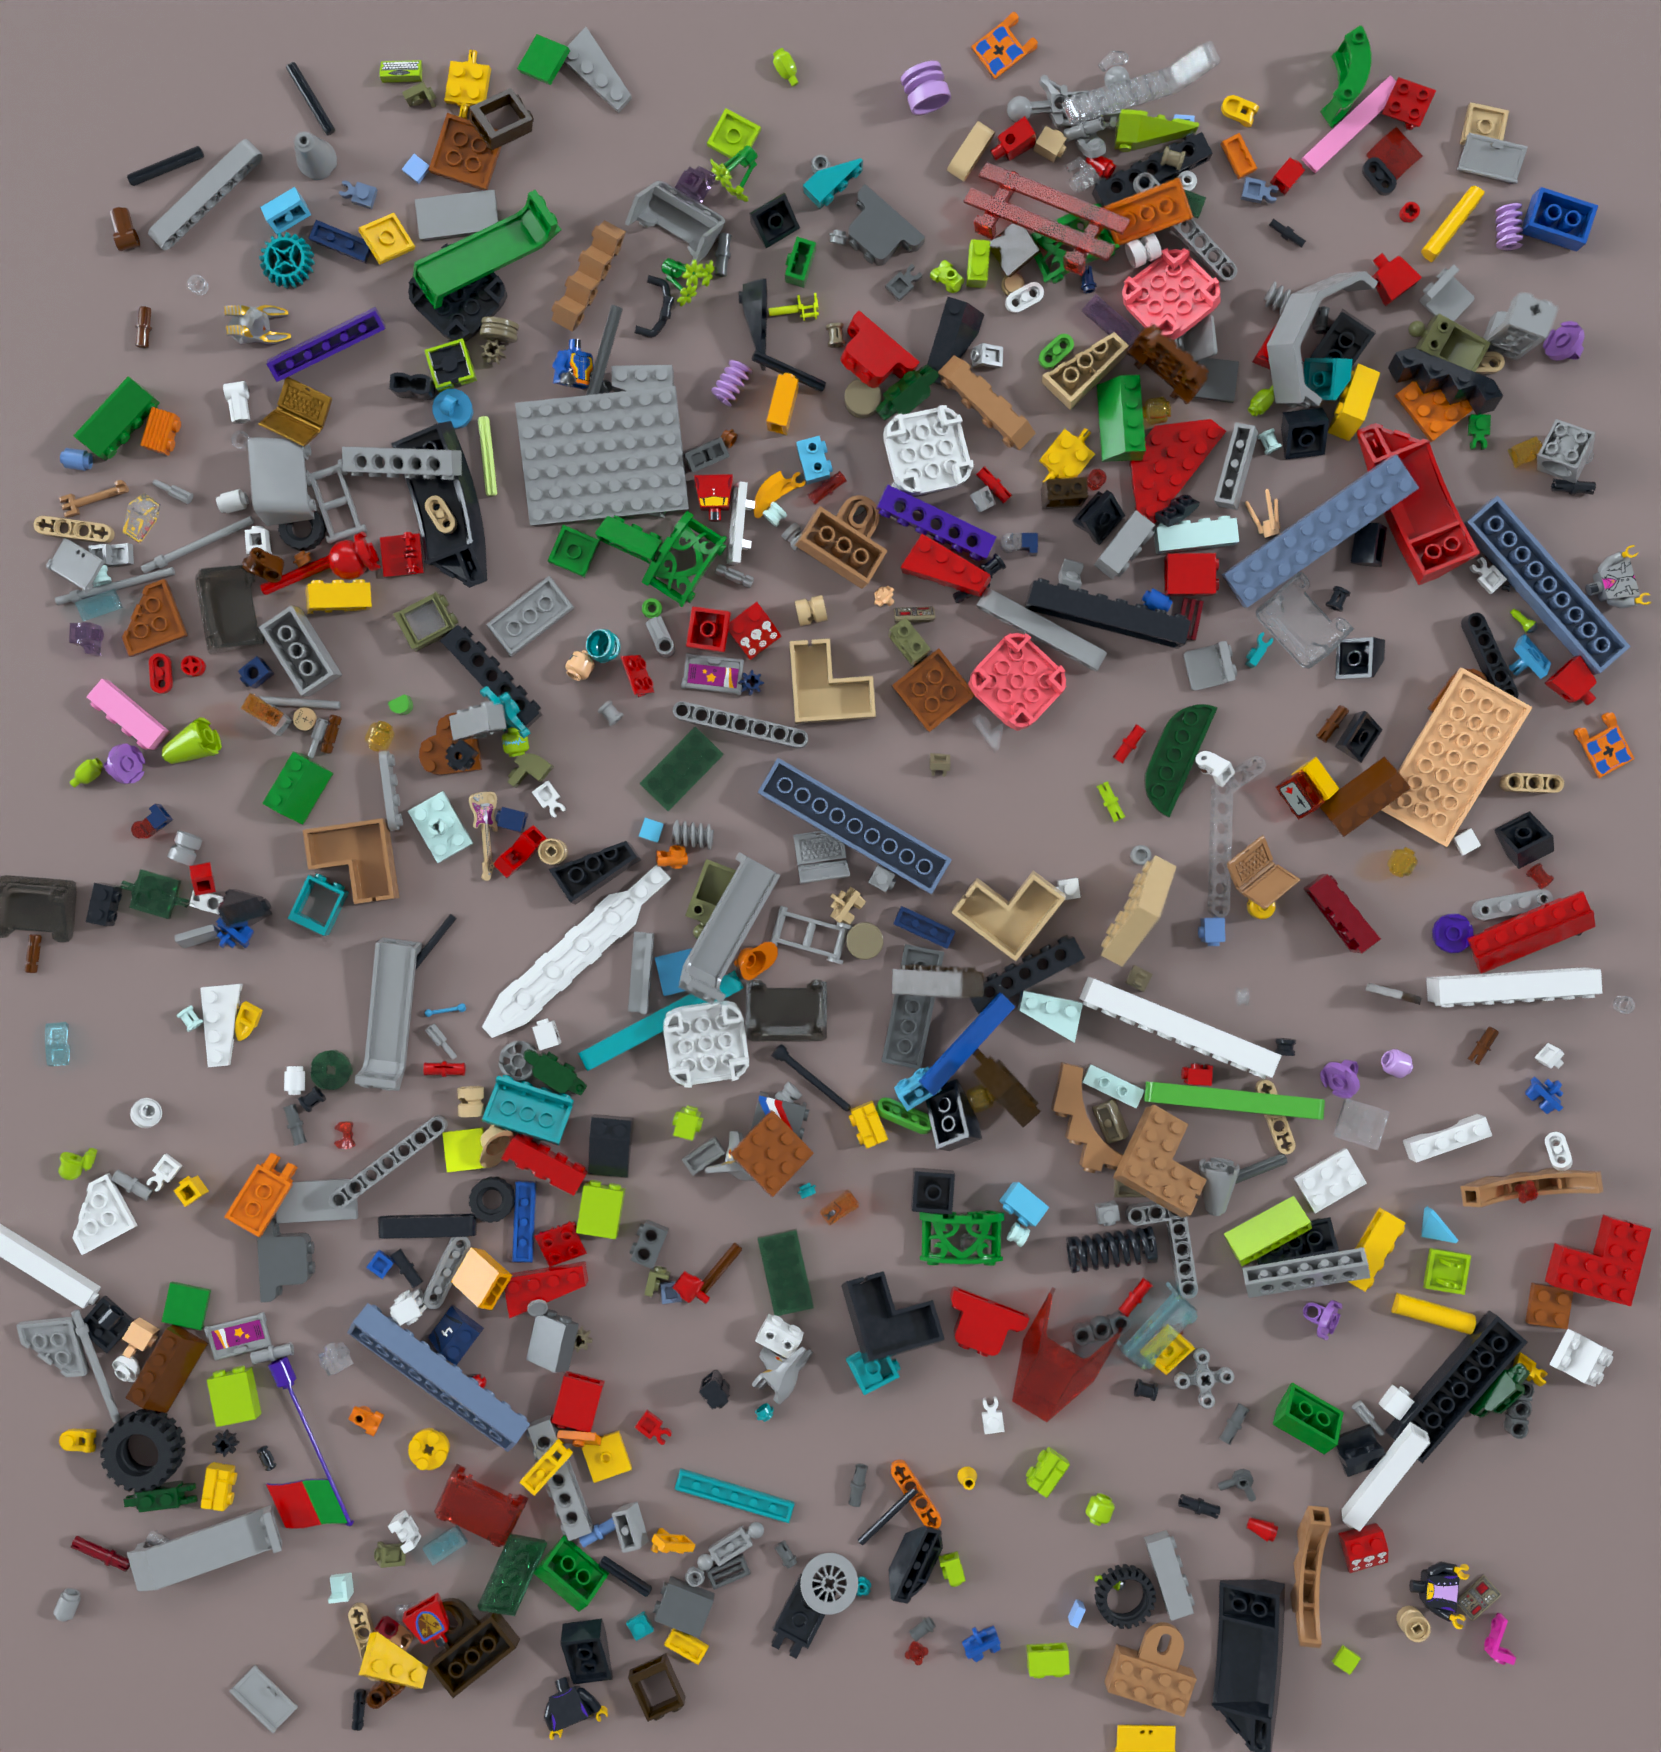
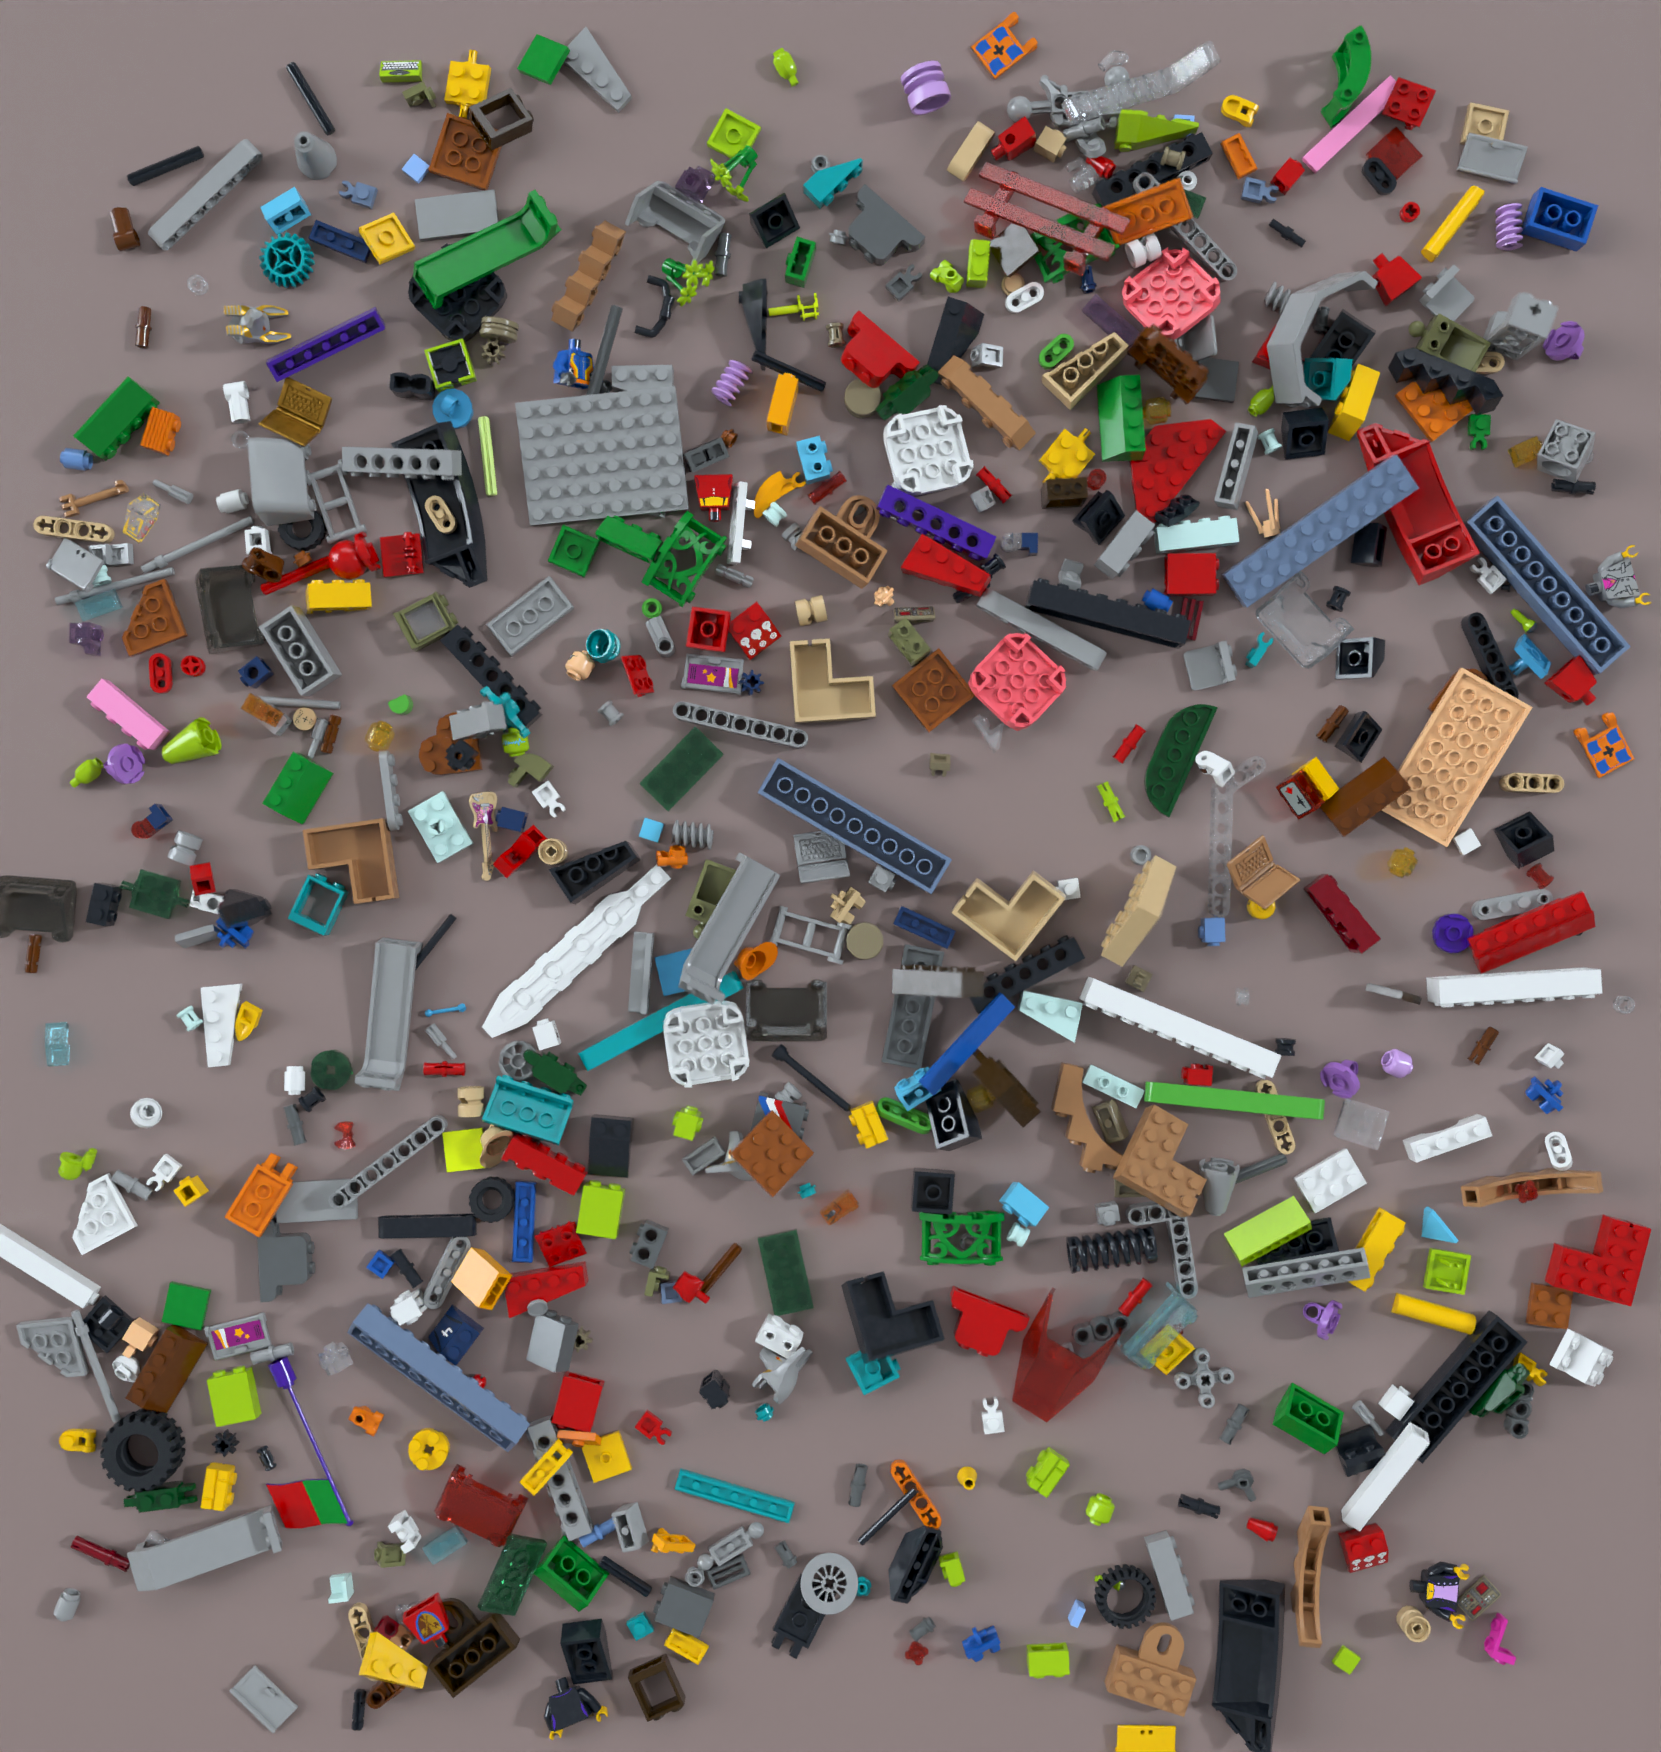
(1146, 1390): black bush -> none

